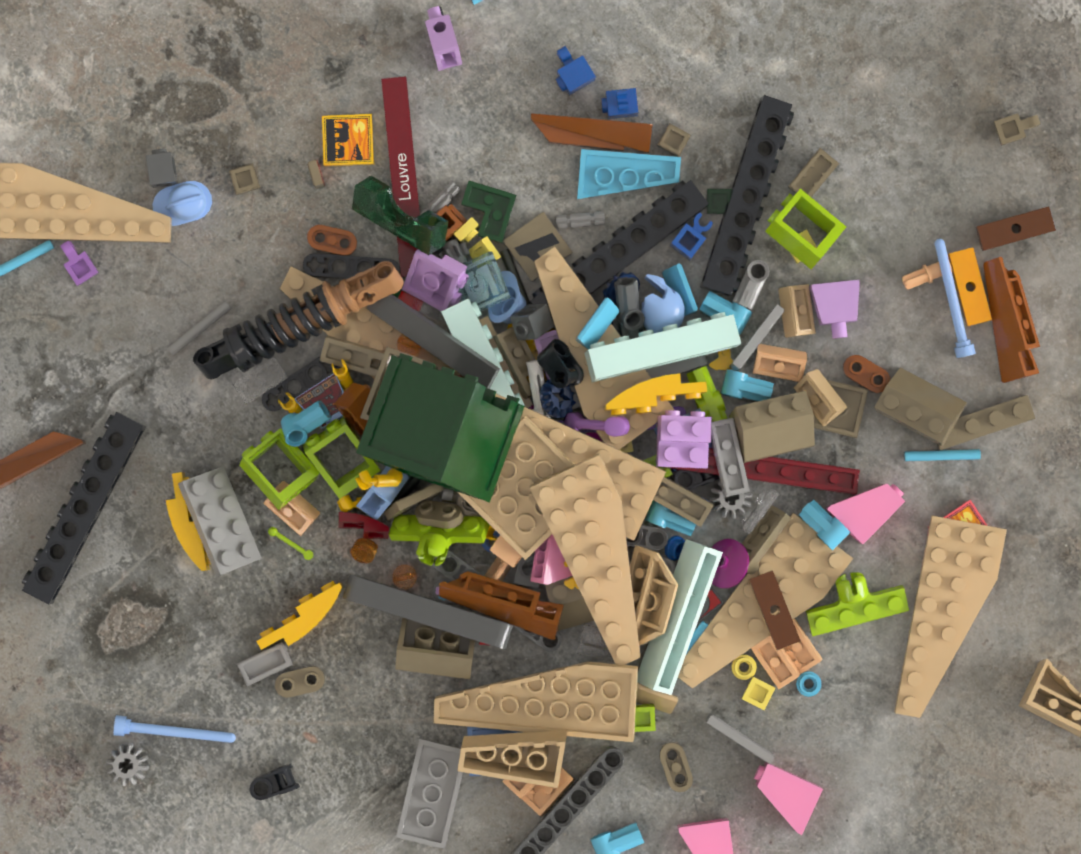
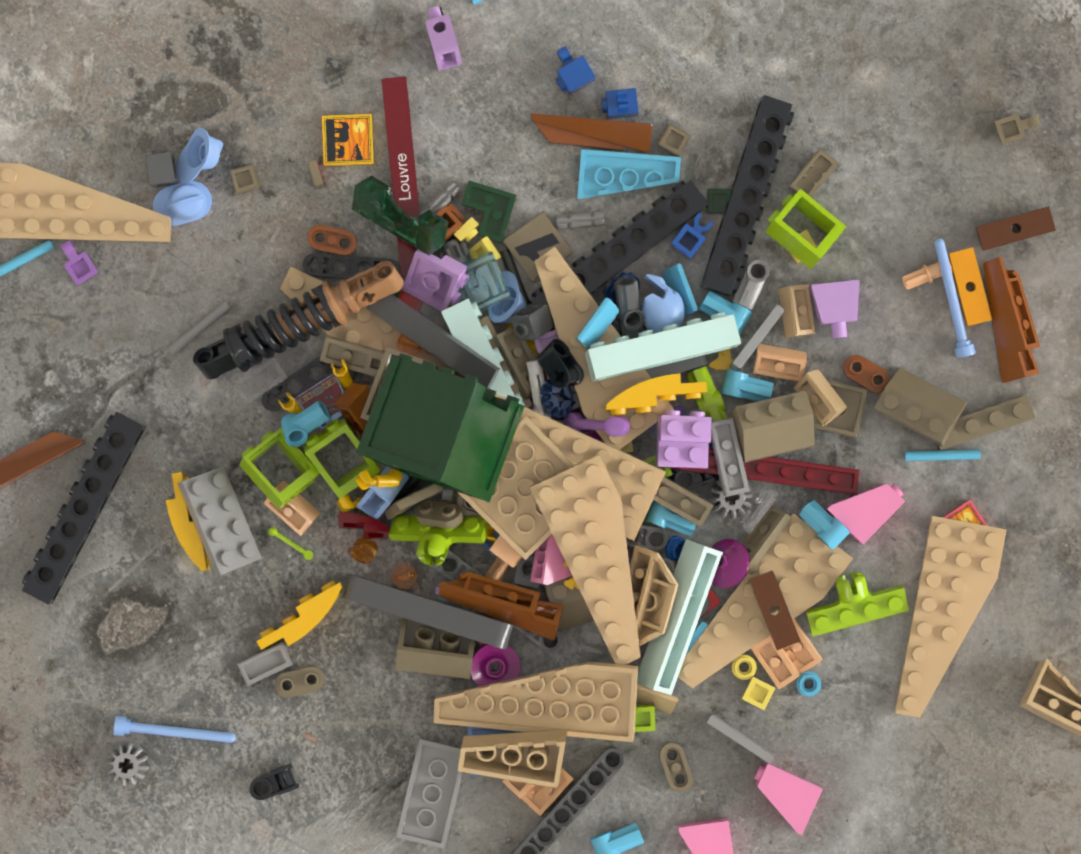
(199, 154): none -> light blue piece
(507, 662): none -> magenta dish

